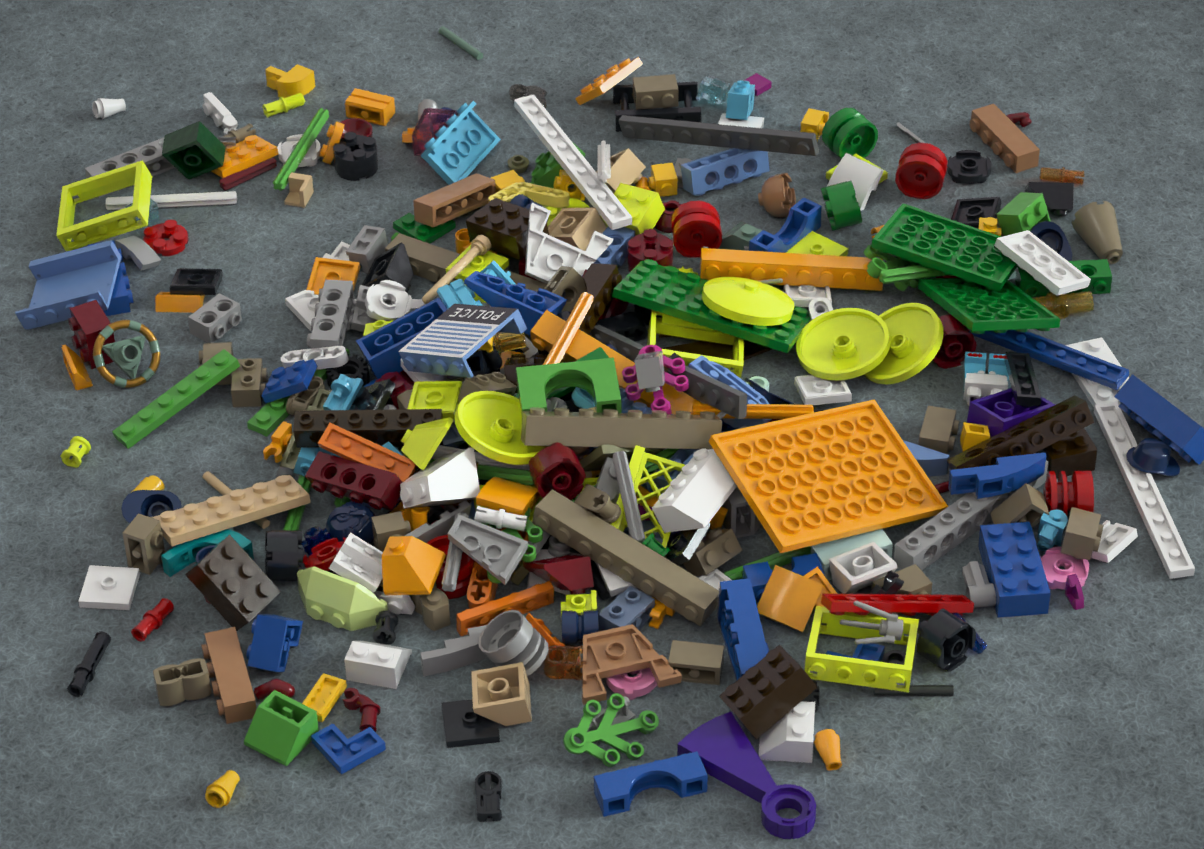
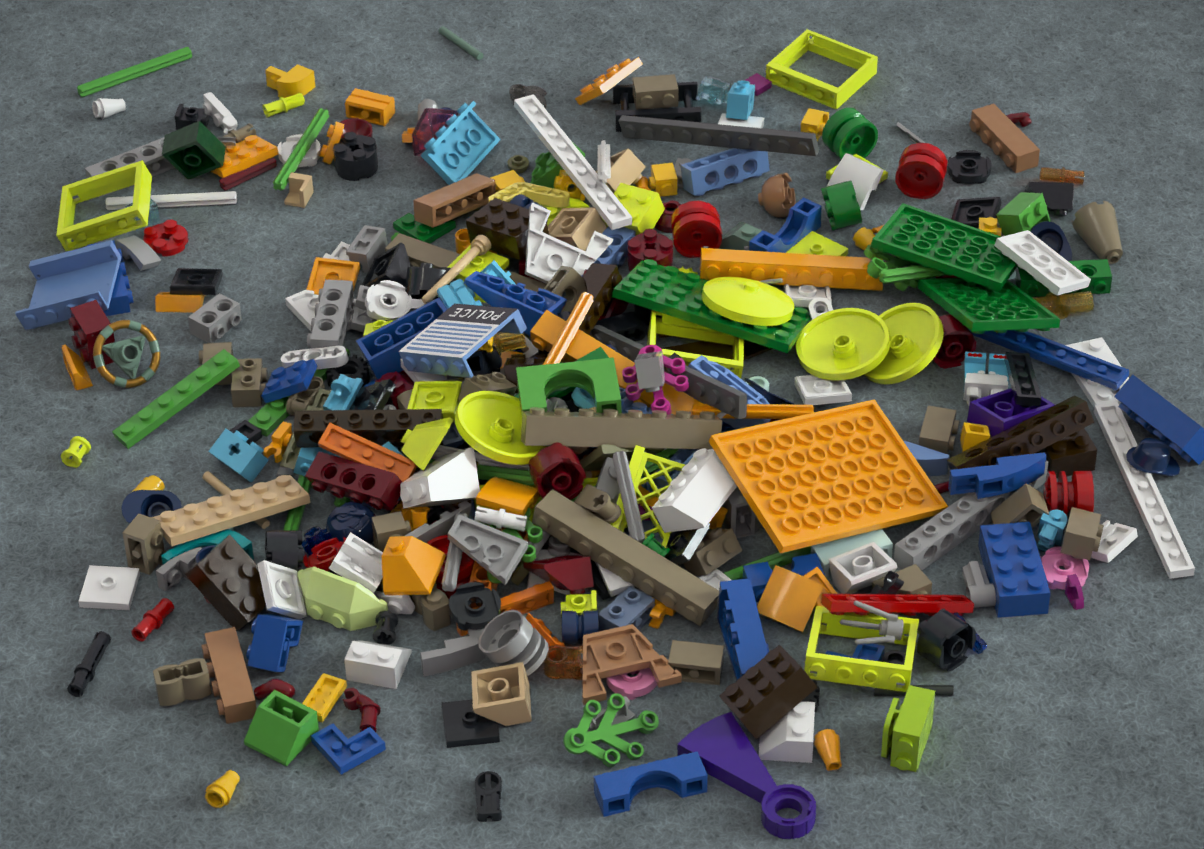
(134, 72): none -> bright green axle
(176, 568): none -> light grey slope
(188, 116): none -> black brick
(239, 455): none -> medium azure brick
(248, 430): none -> black plate
(281, 590): none -> white tile
(422, 279): none -> black brick
(474, 618): none -> black plate
(781, 75): none -> neon yellow window
(863, 238): none -> yellow cone
(908, 728): none -> lime brick

